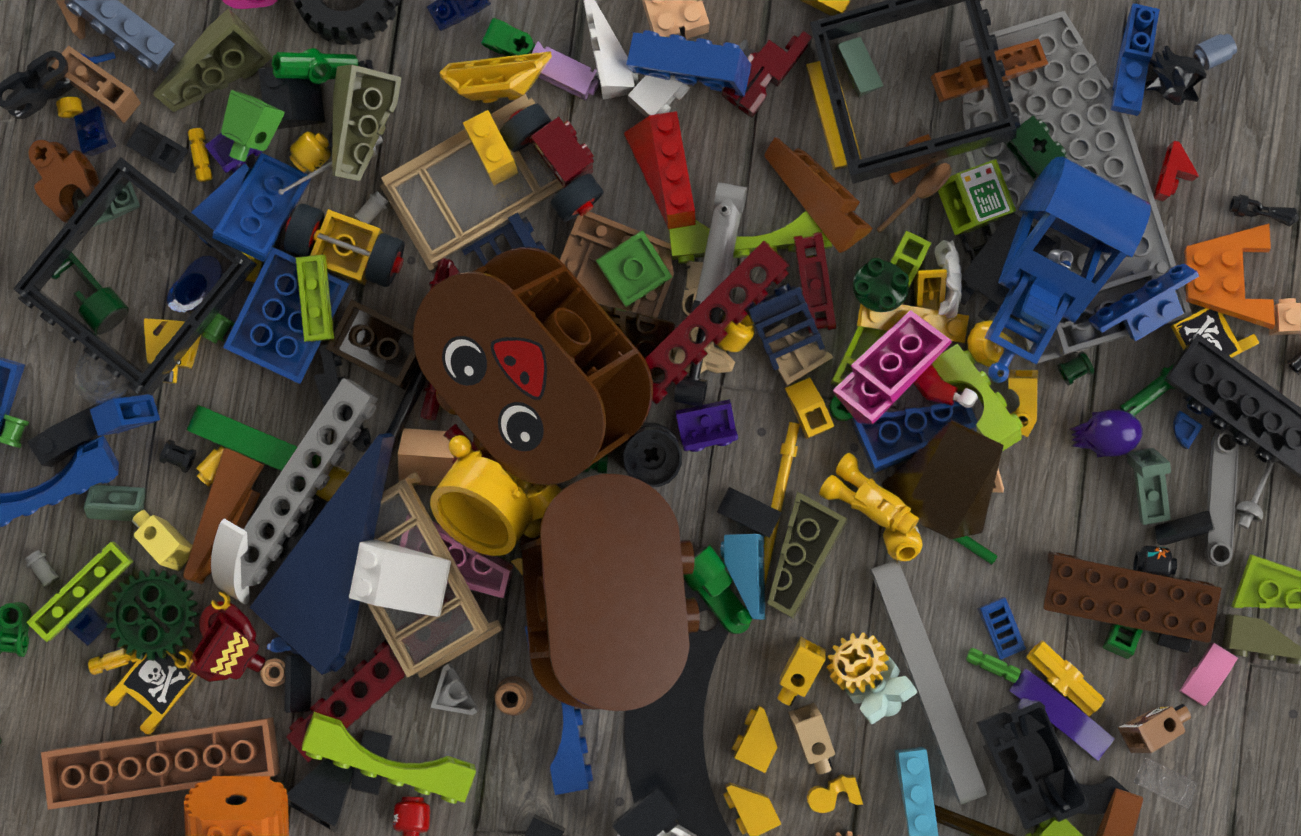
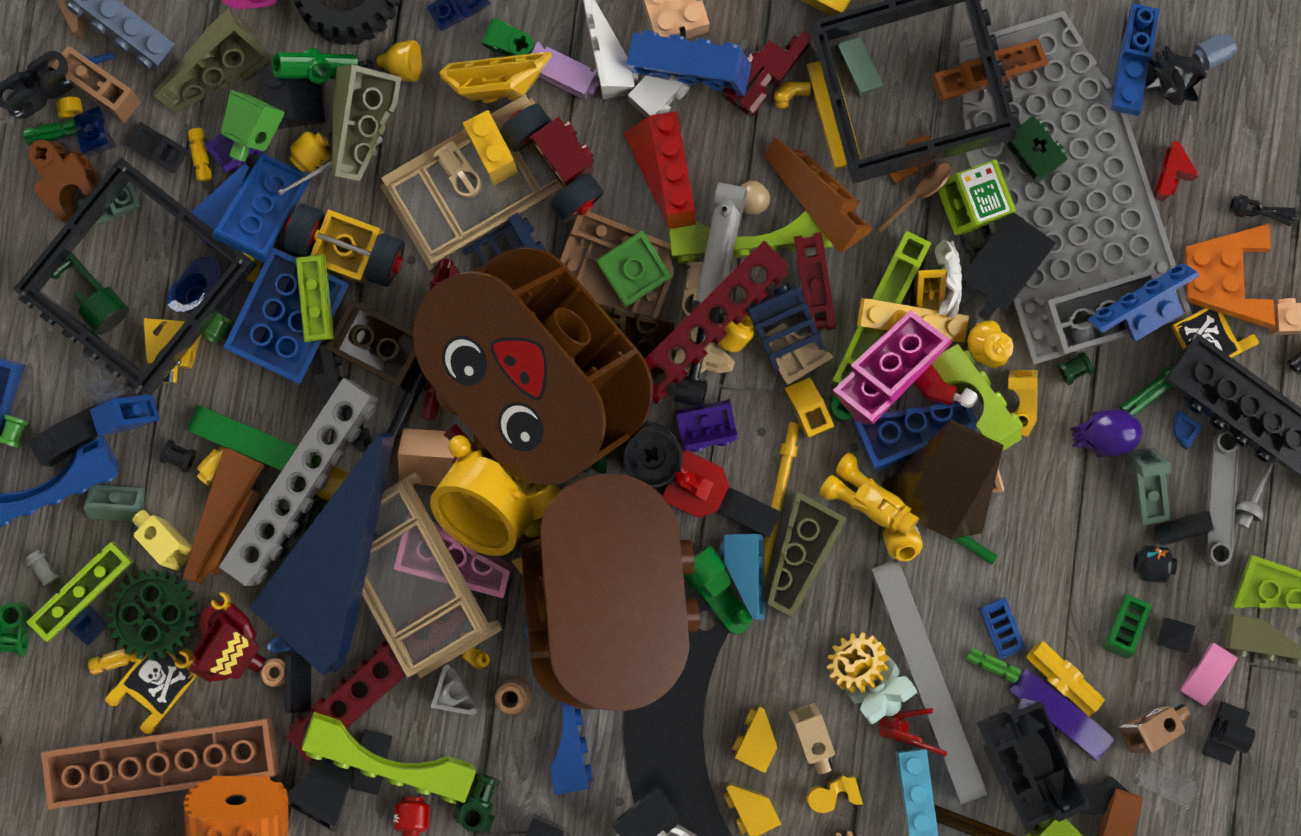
(50, 131): none -> green axle
(227, 549): white slope -> none
(372, 207): light grey pin -> none
(399, 578): white slope -> none
(403, 60): none -> yellow helmet
(456, 167): none -> tan piece
(476, 658): none -> yellow arm
(479, 803): none -> dark green connector
(697, 486): none -> red piece
(756, 199): none -> tan piece
(788, 90): none -> yellow arm
(805, 660): yellow torso -> none
(880, 285): dark green dish -> none
(897, 729): none -> red plant
(1043, 288): blue piece -> none
(1131, 597): reddish brown bracket -> none
(1229, 734): none -> black tile

